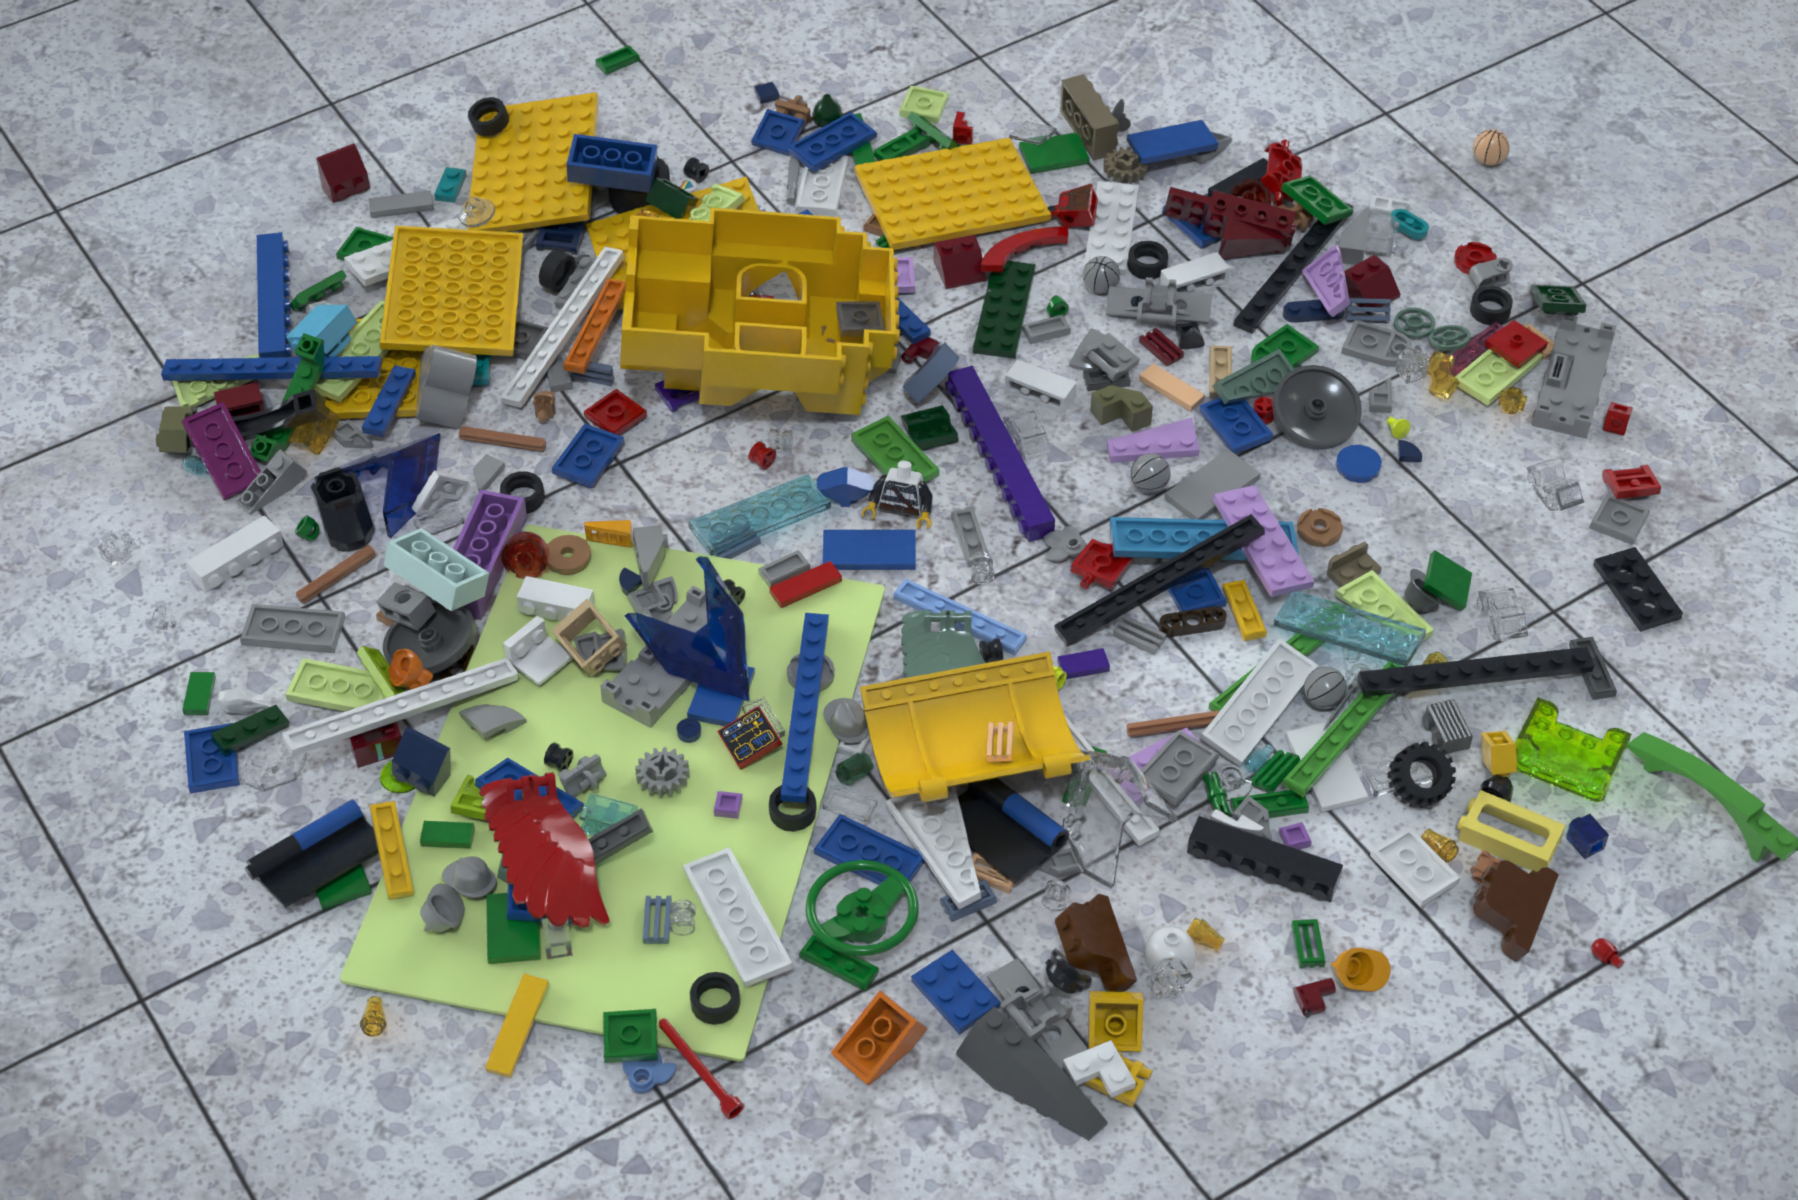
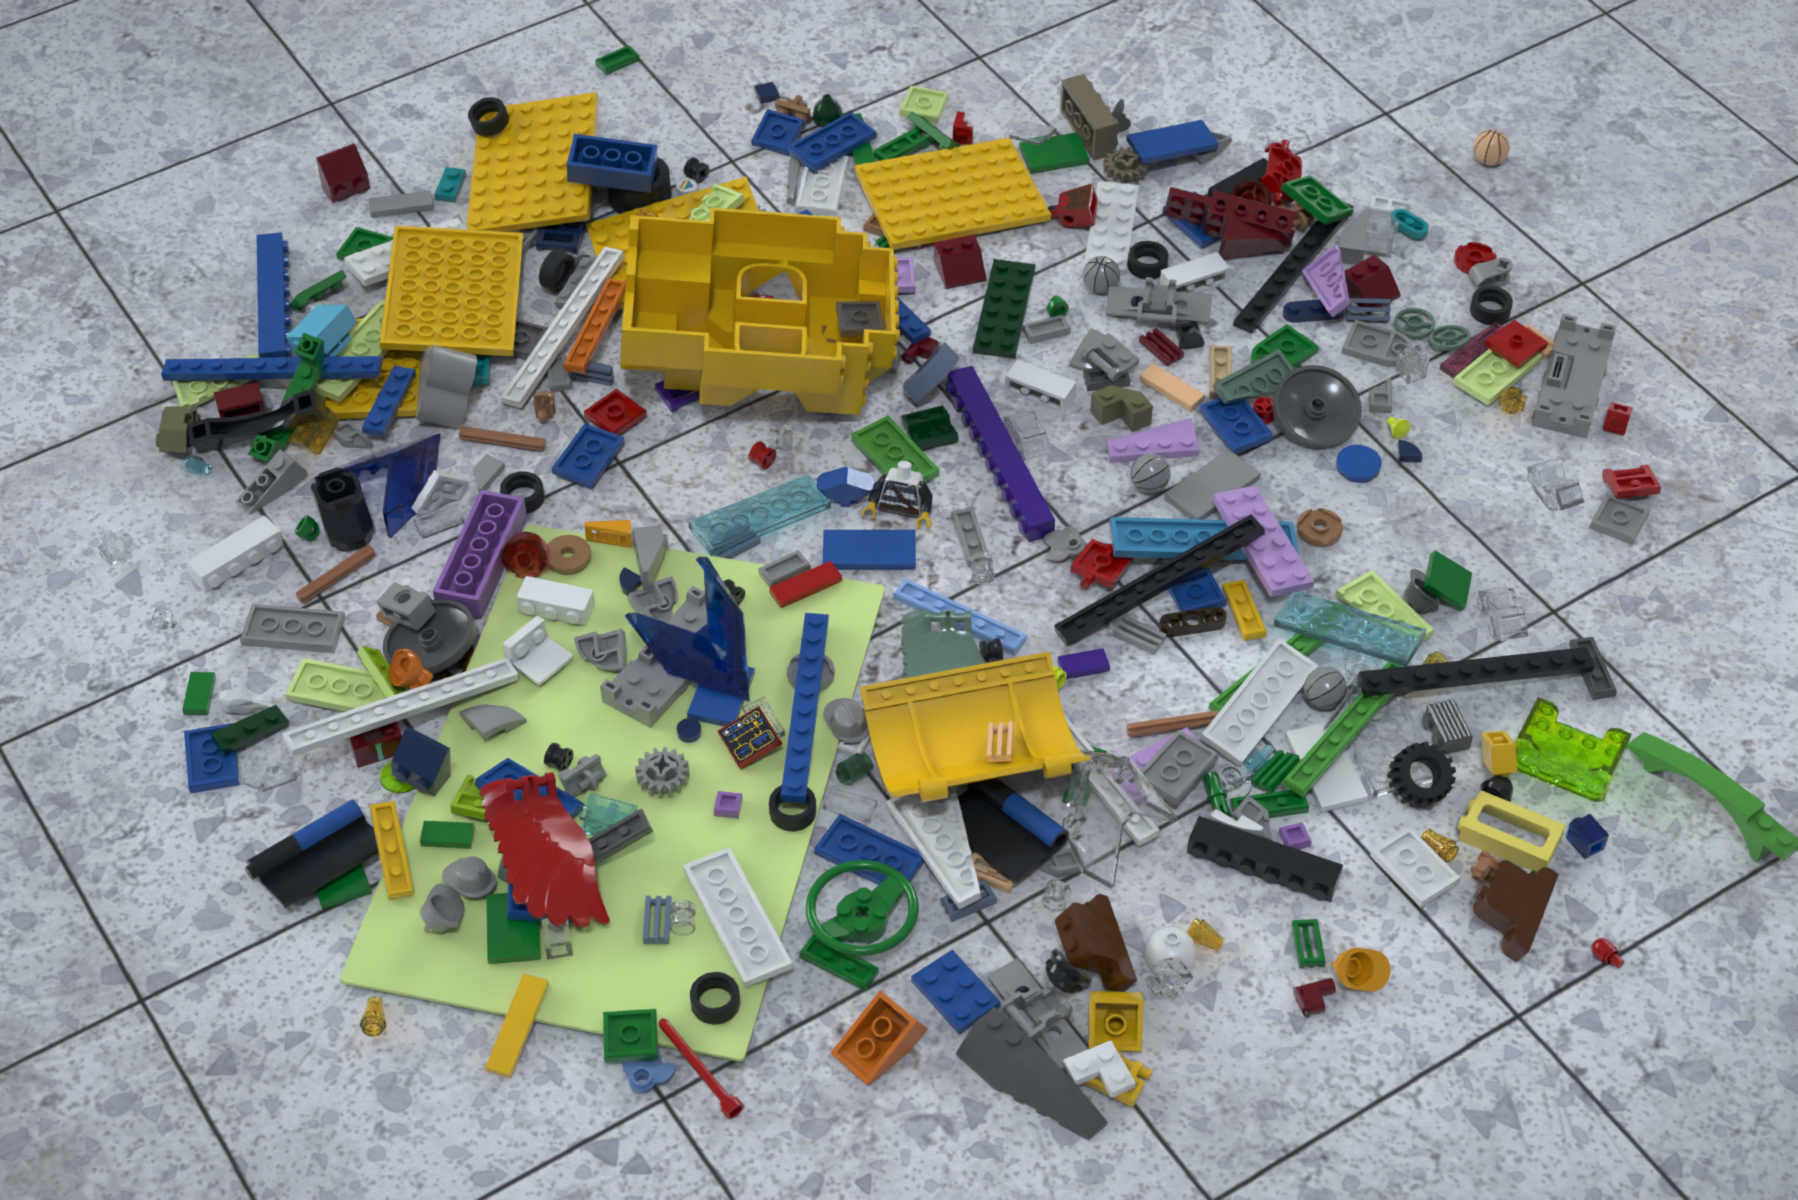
(222, 450): magenta tile -> none
(436, 569): light aqua brick -> none
(476, 212): clear piece -> none
(575, 623): tan window -> none
(670, 198): dark green panel -> none
(1000, 253): red tile -> none
(1351, 565): dark tan bracket -> none
(1440, 369): clear yellow tile -> none
(1558, 299): dark green plate -> none
(1632, 599): black plate -> none

